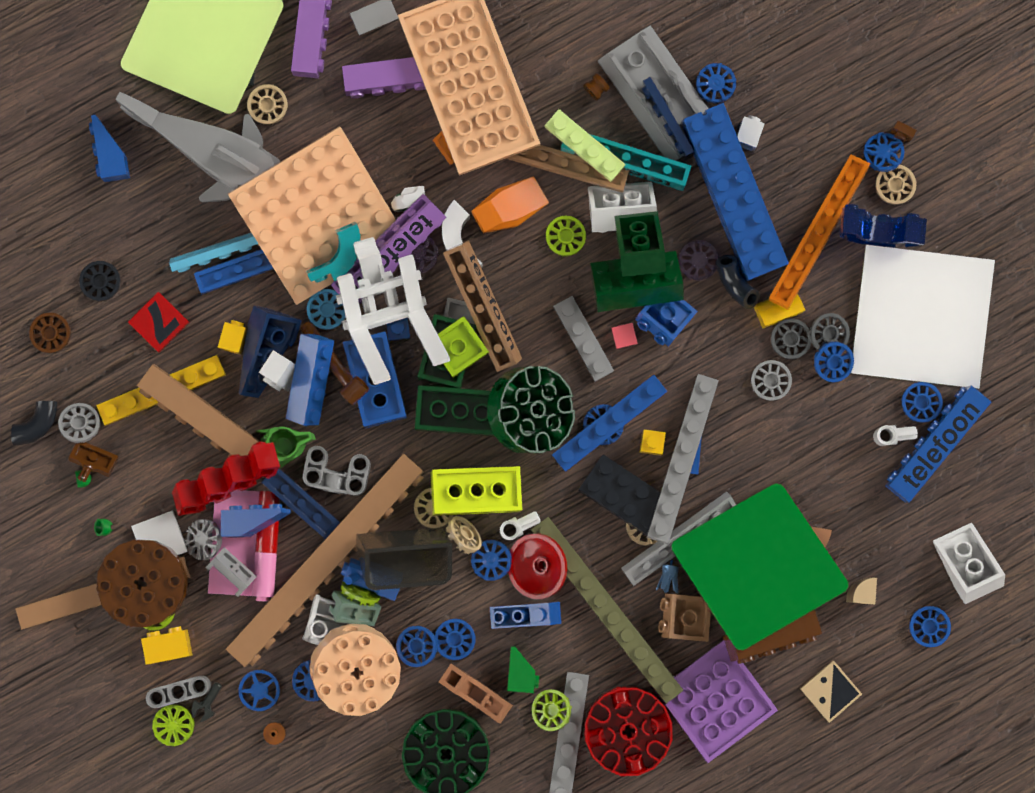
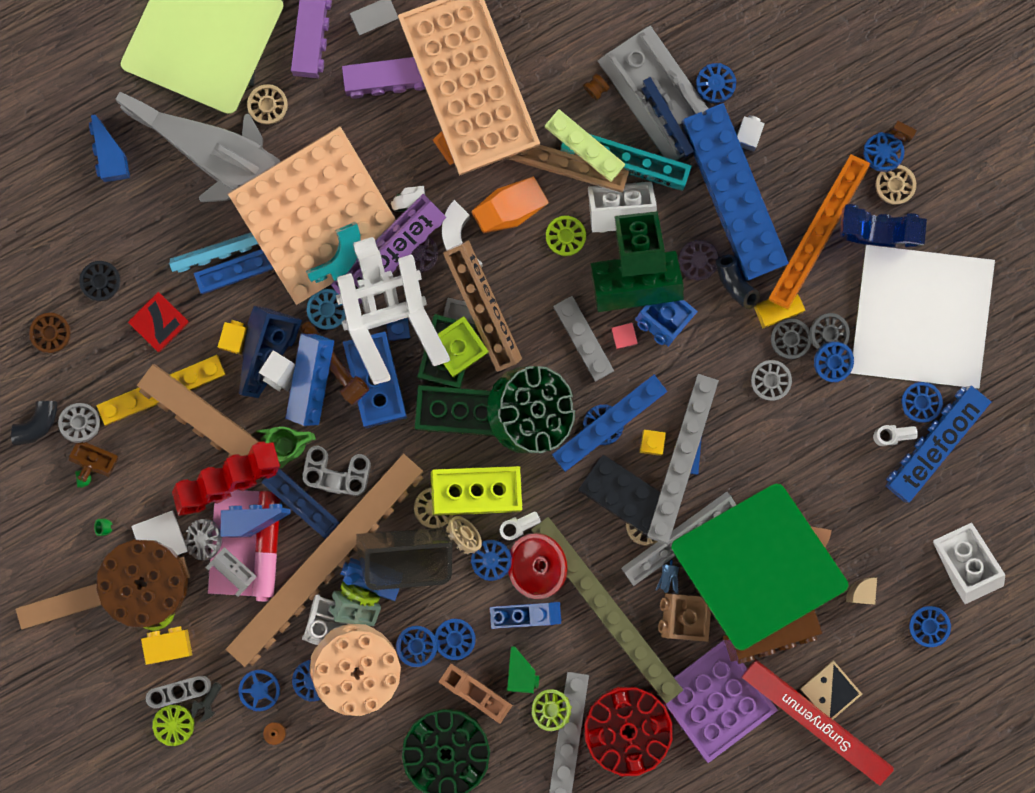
(817, 722): none -> red tile

